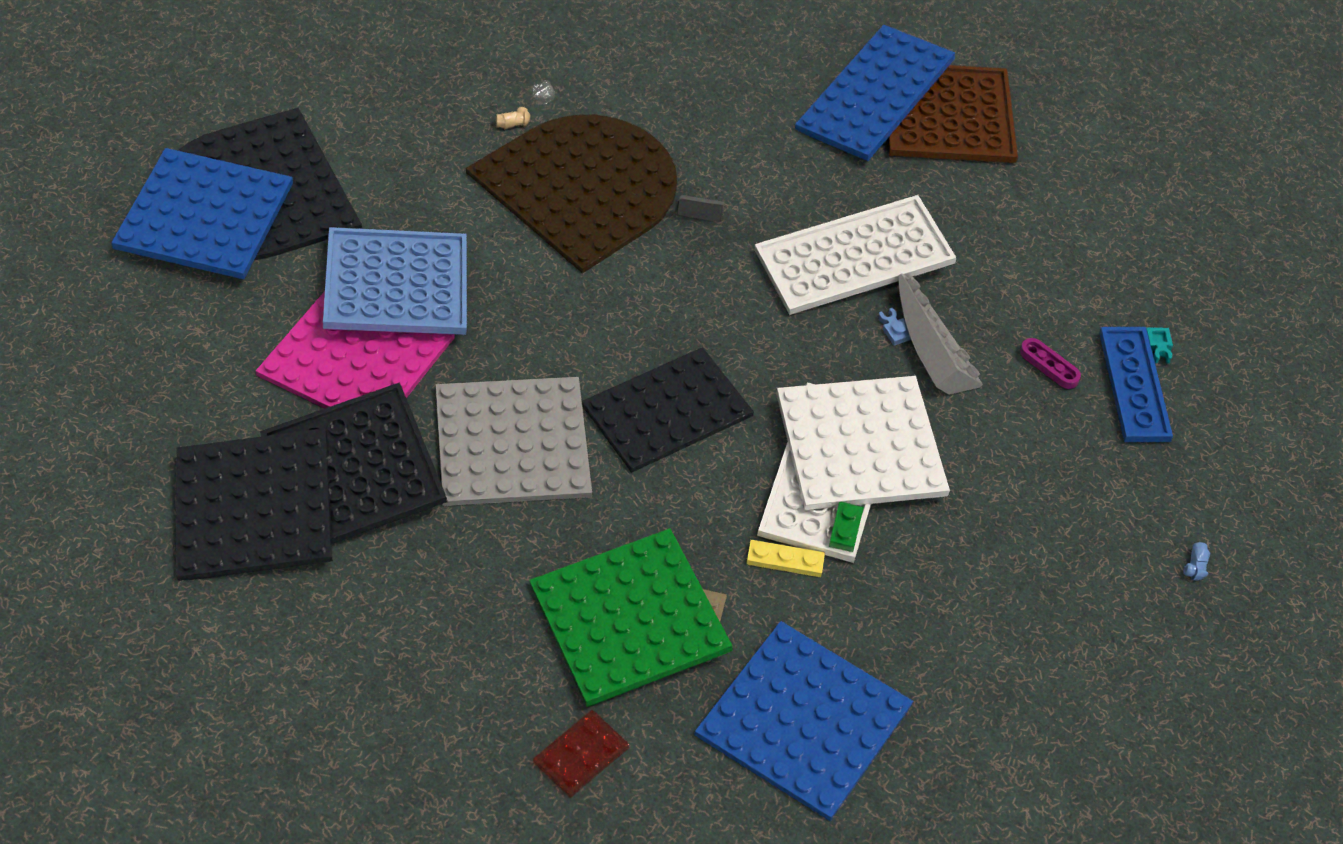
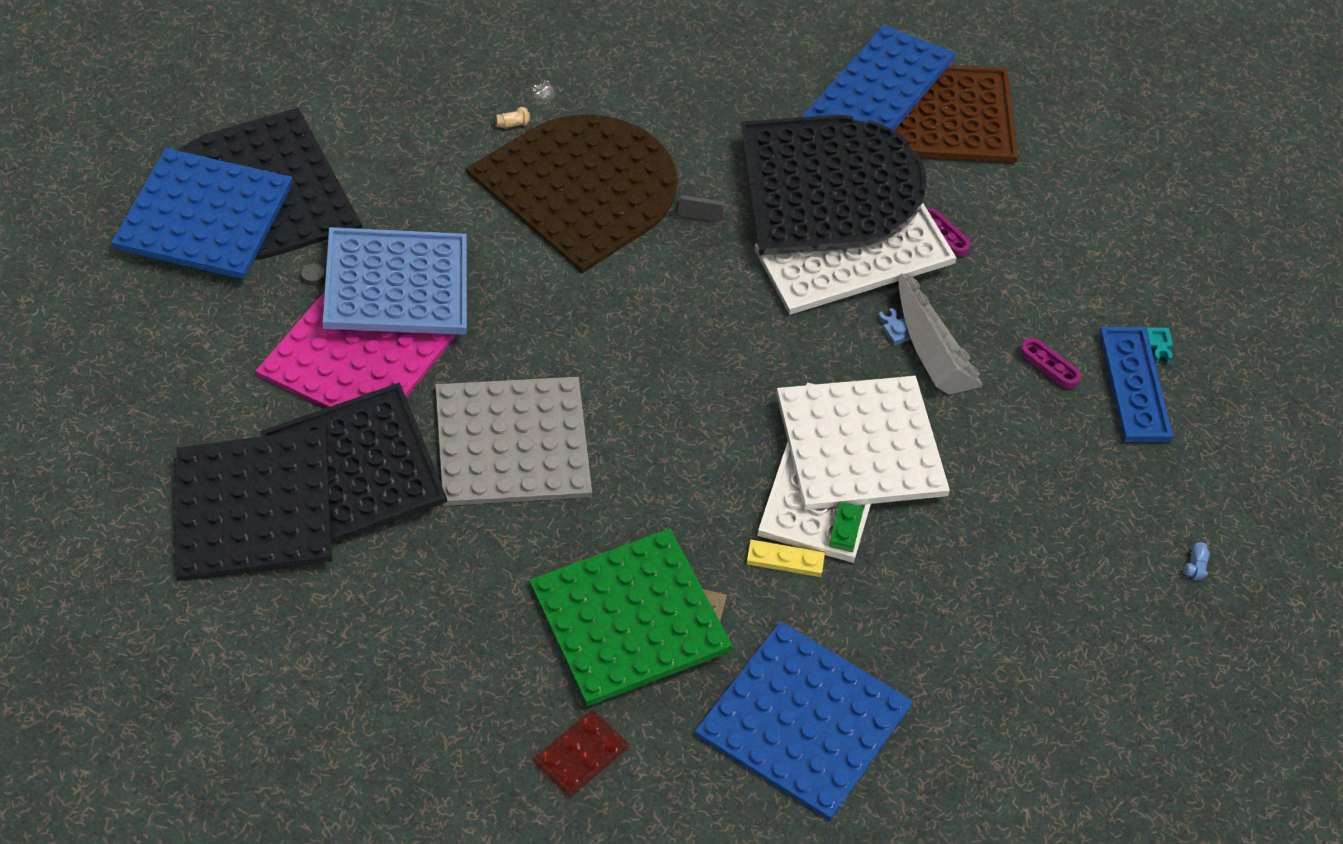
(313, 274): none -> dark grey tile
(667, 409): black plate -> none
(829, 182): none -> black plate
(956, 240): none -> magenta plate

